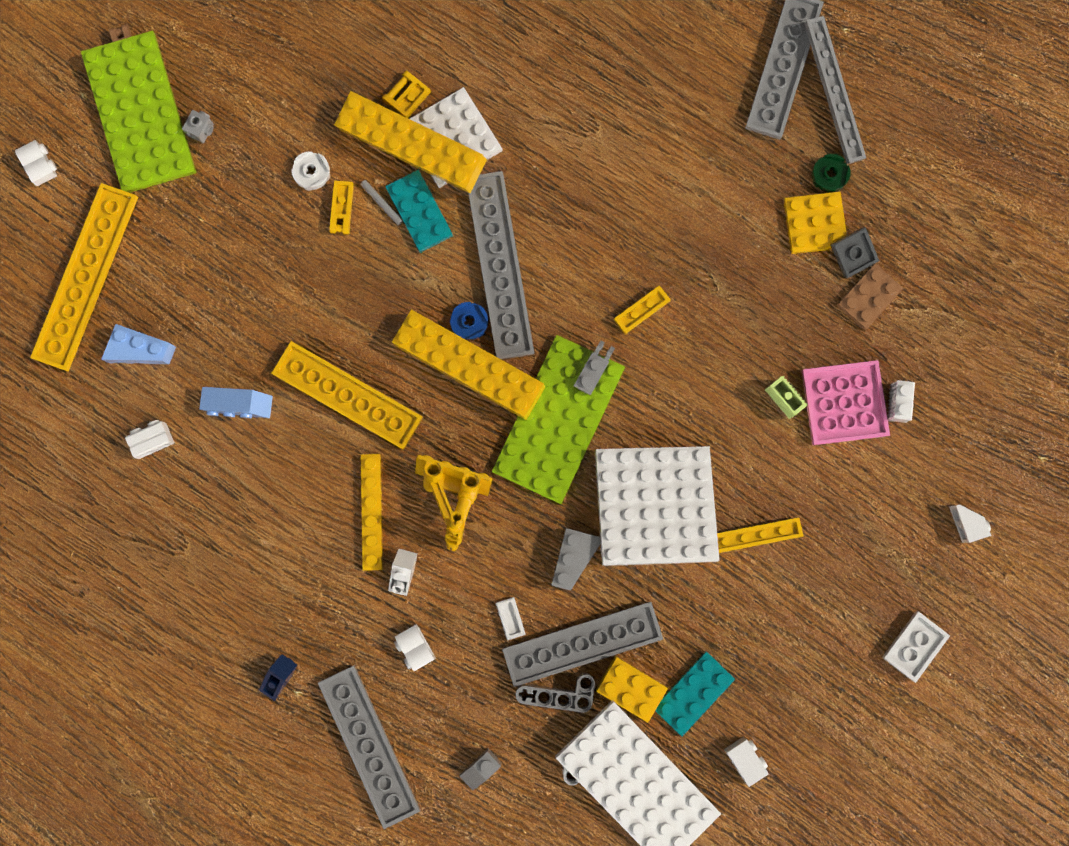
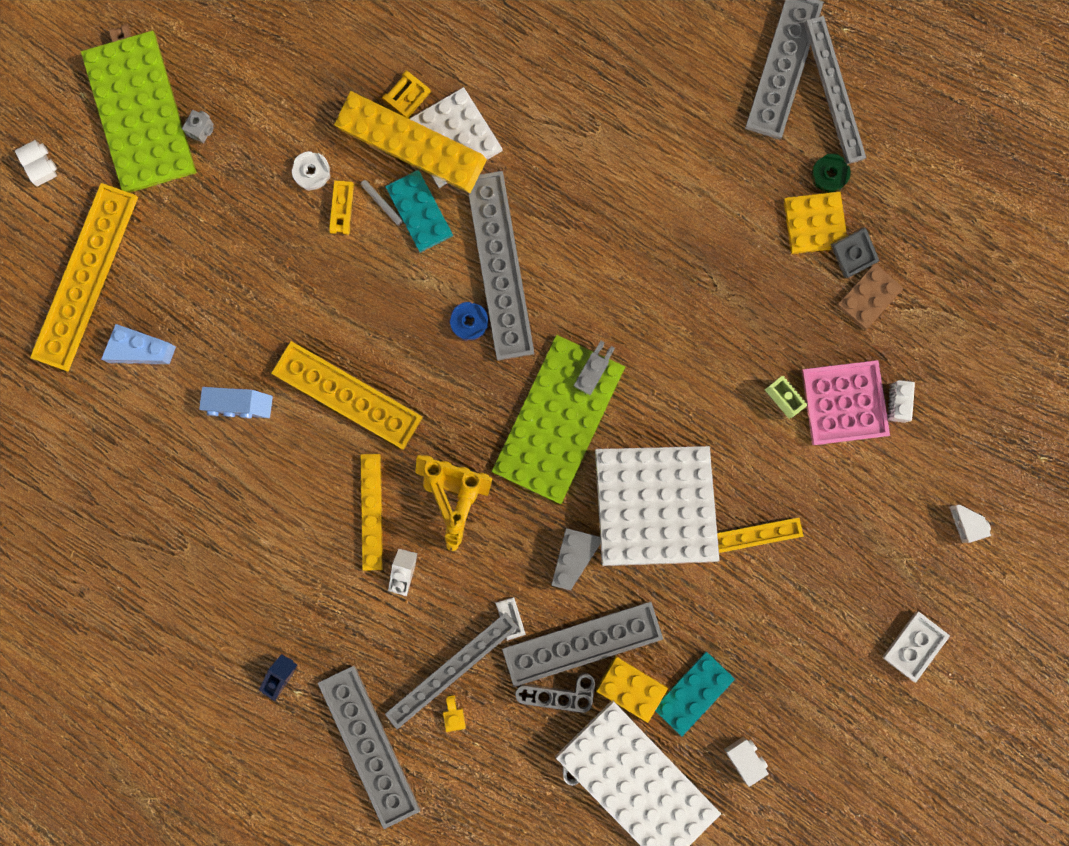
(149, 439): white brick -> none
(414, 647): white brick -> none
(451, 670): none -> light grey plate
(453, 717): none -> yellow plate
(468, 364): yellow brick -> none
(481, 769): light grey slope -> none
(642, 310): yellow plate -> none

